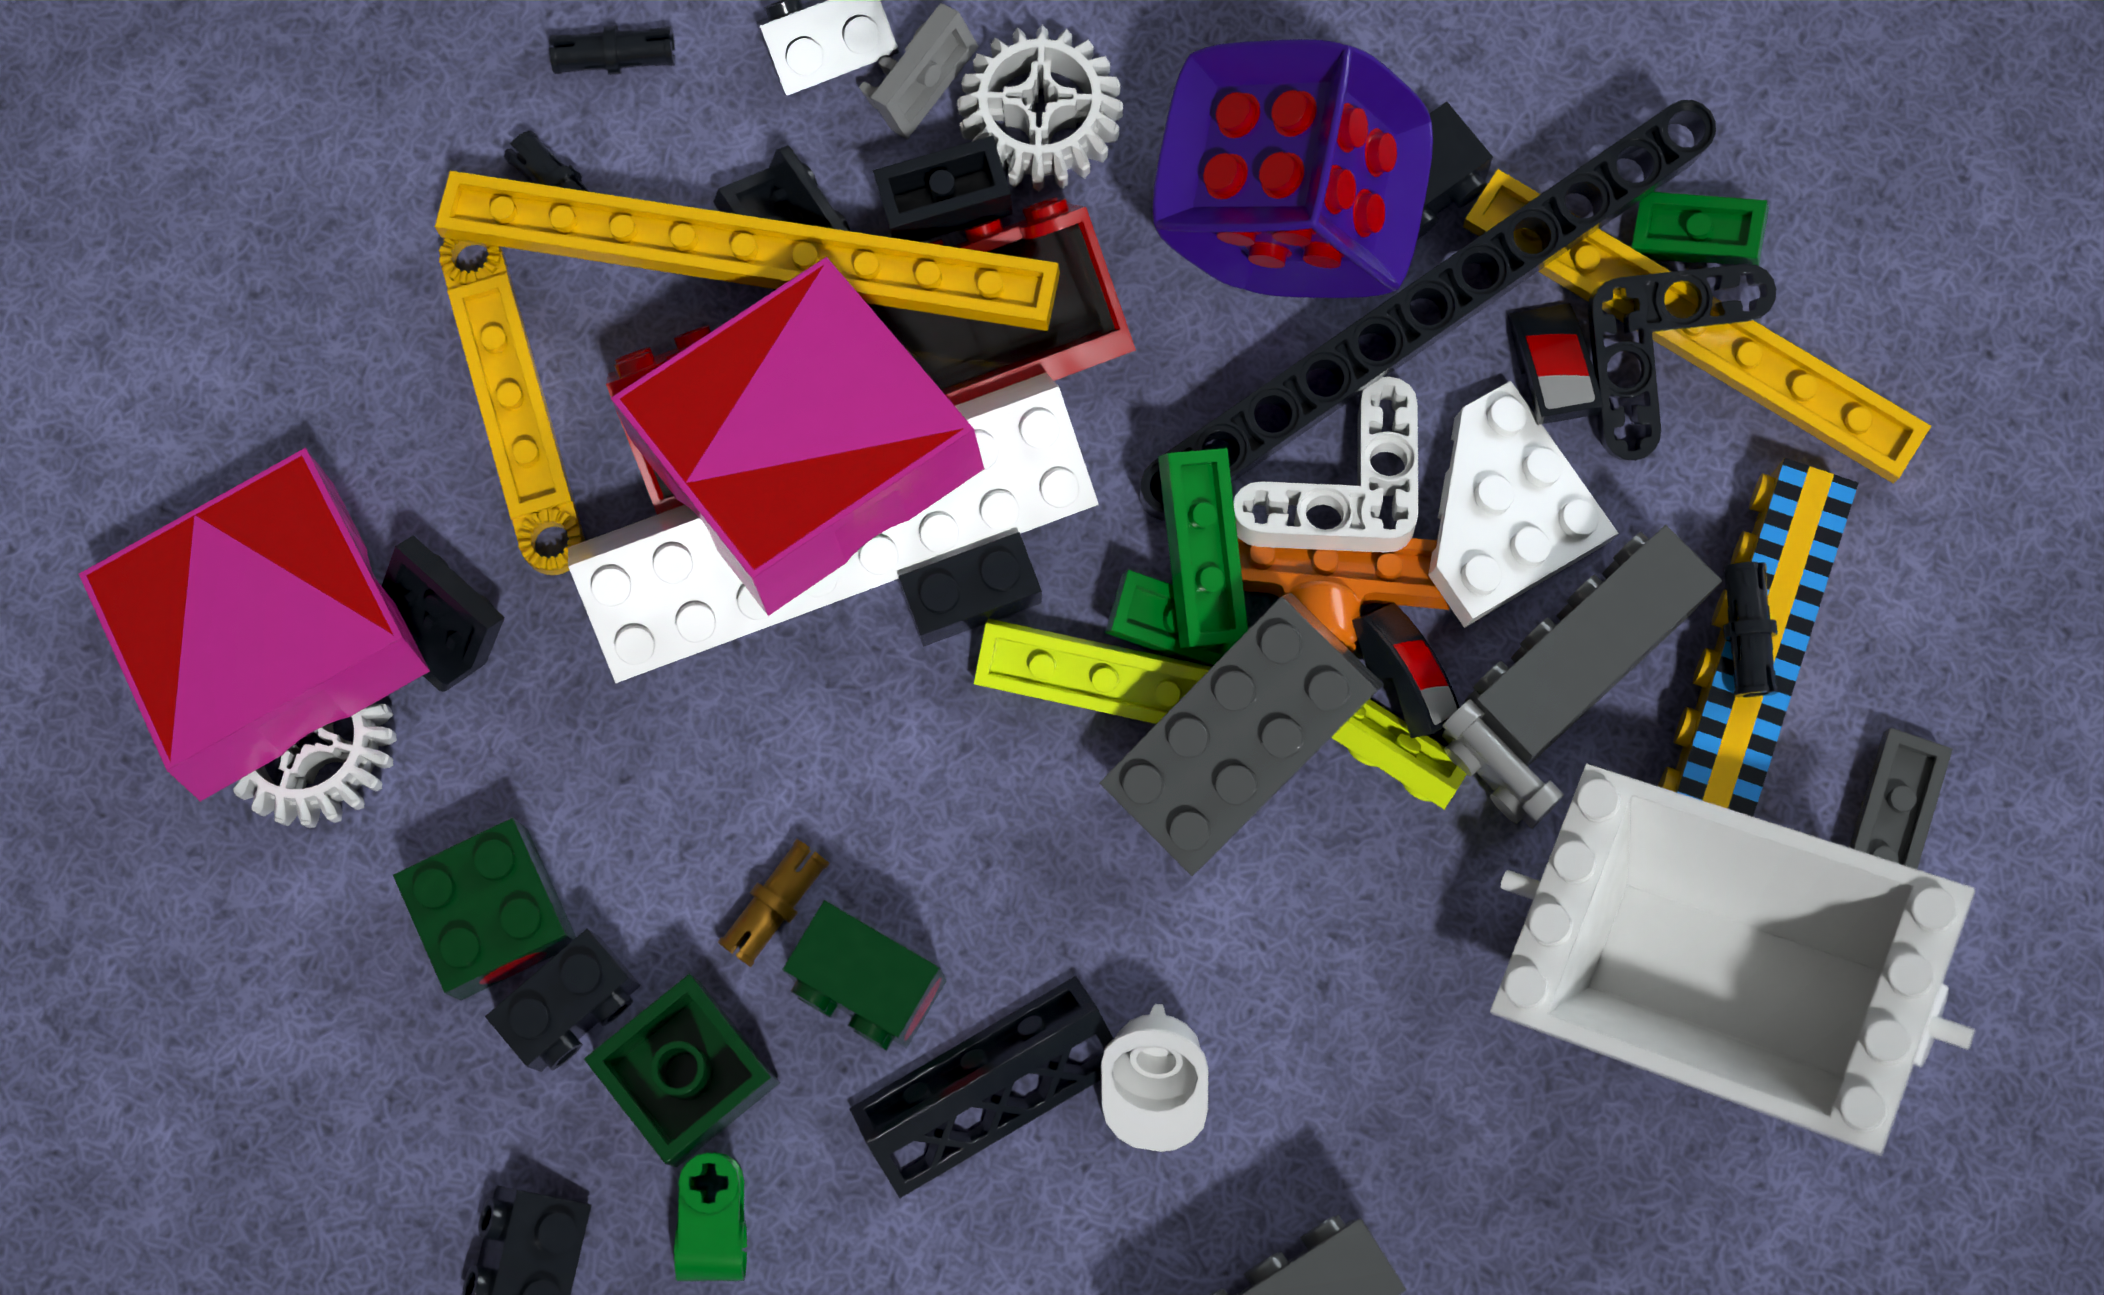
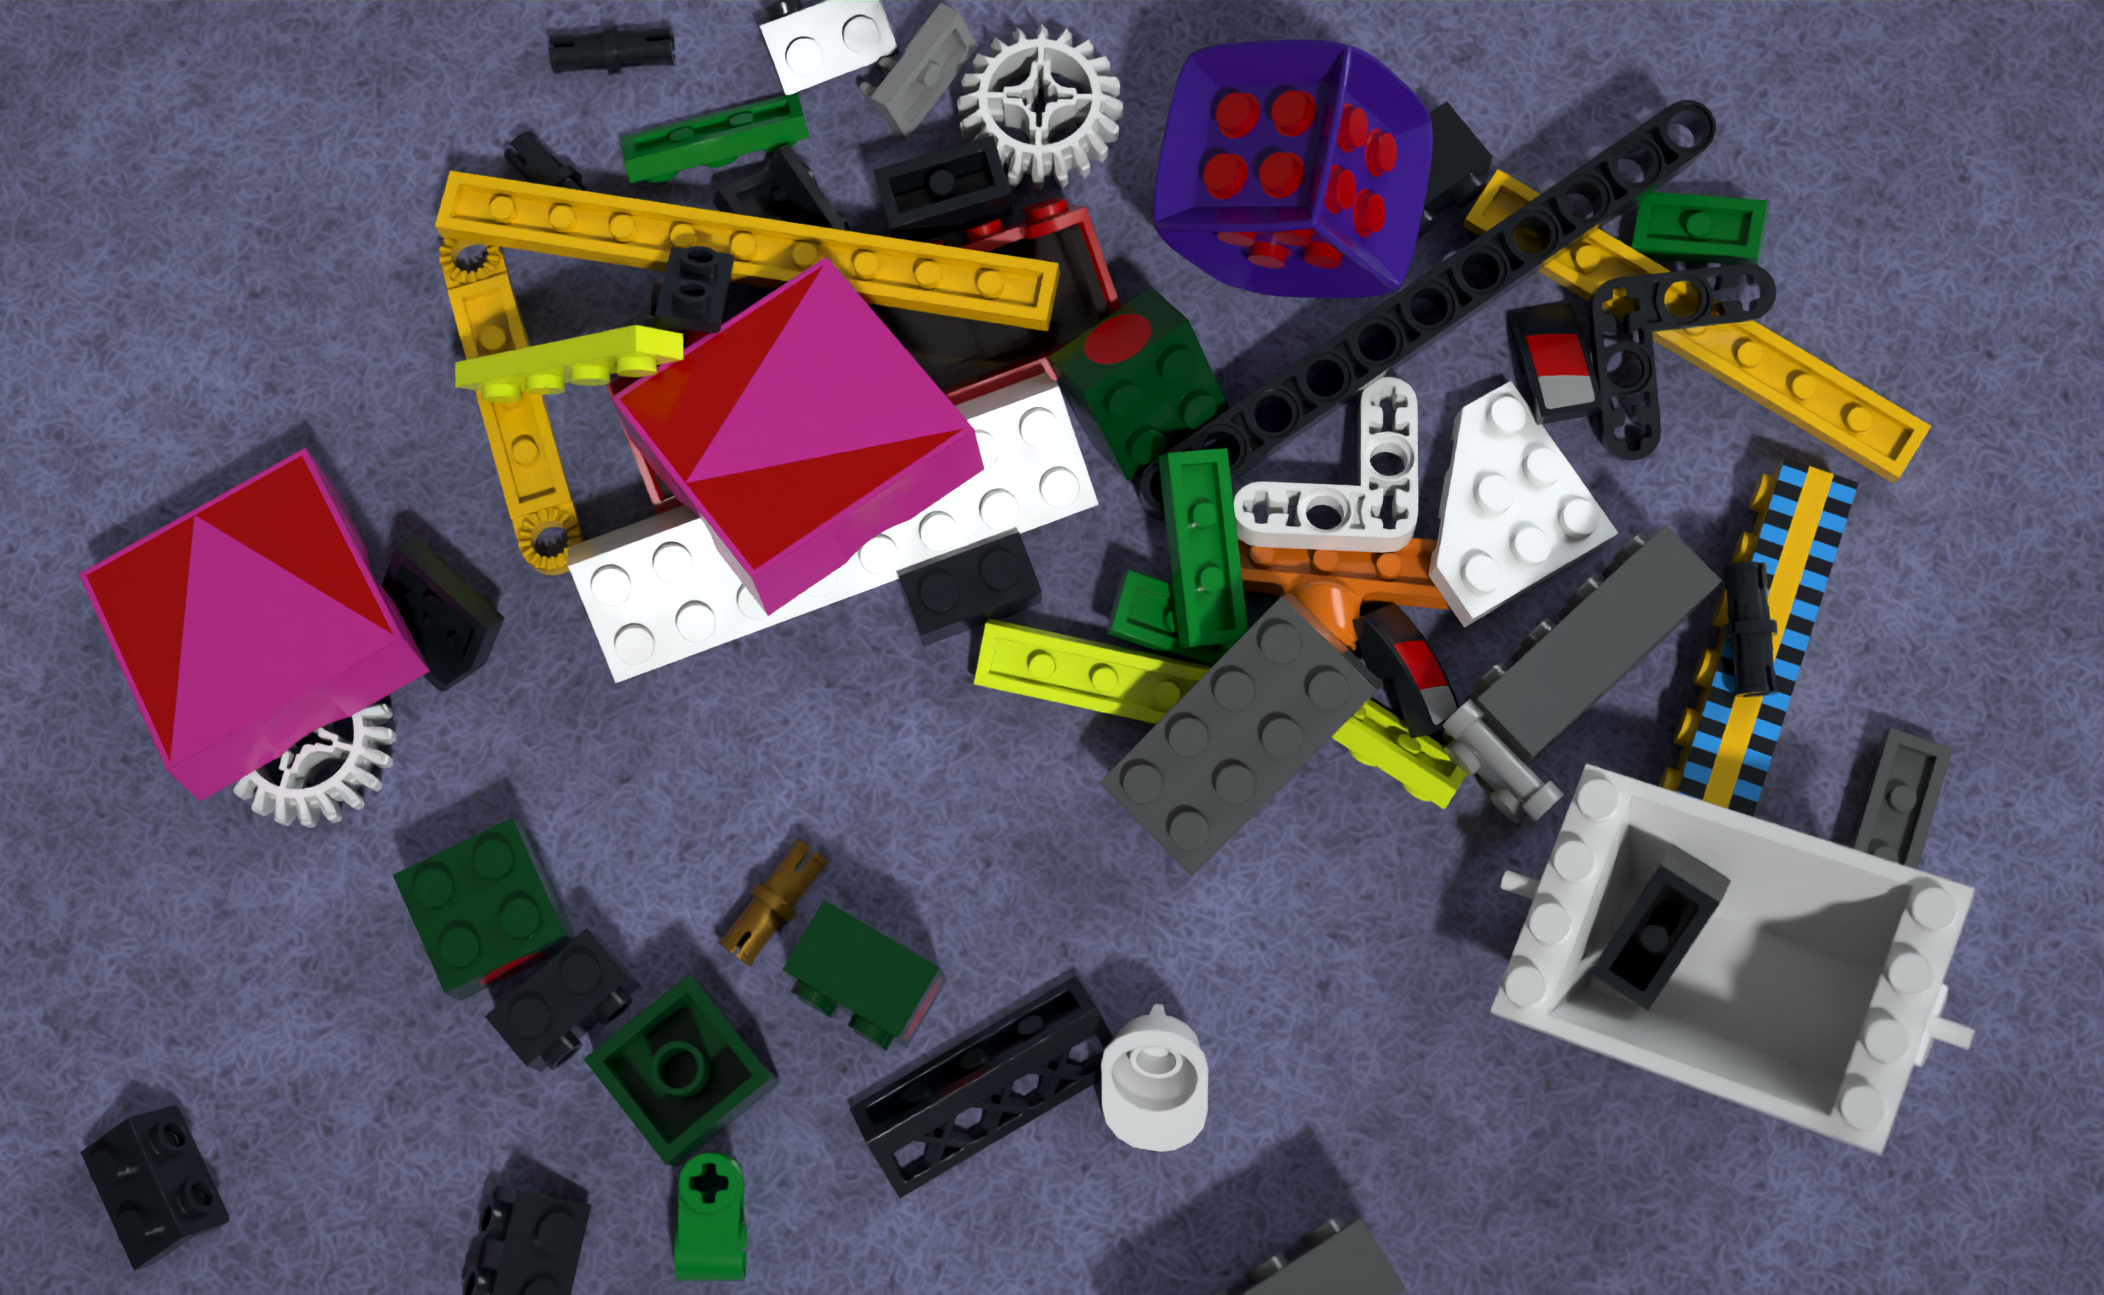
(154, 1185): none -> black bracket
(578, 360): none -> neon yellow plate
(691, 292): none -> black bracket
(714, 139): none -> green plate
(1139, 382): none -> dark green brick
(1660, 927): none -> black brick

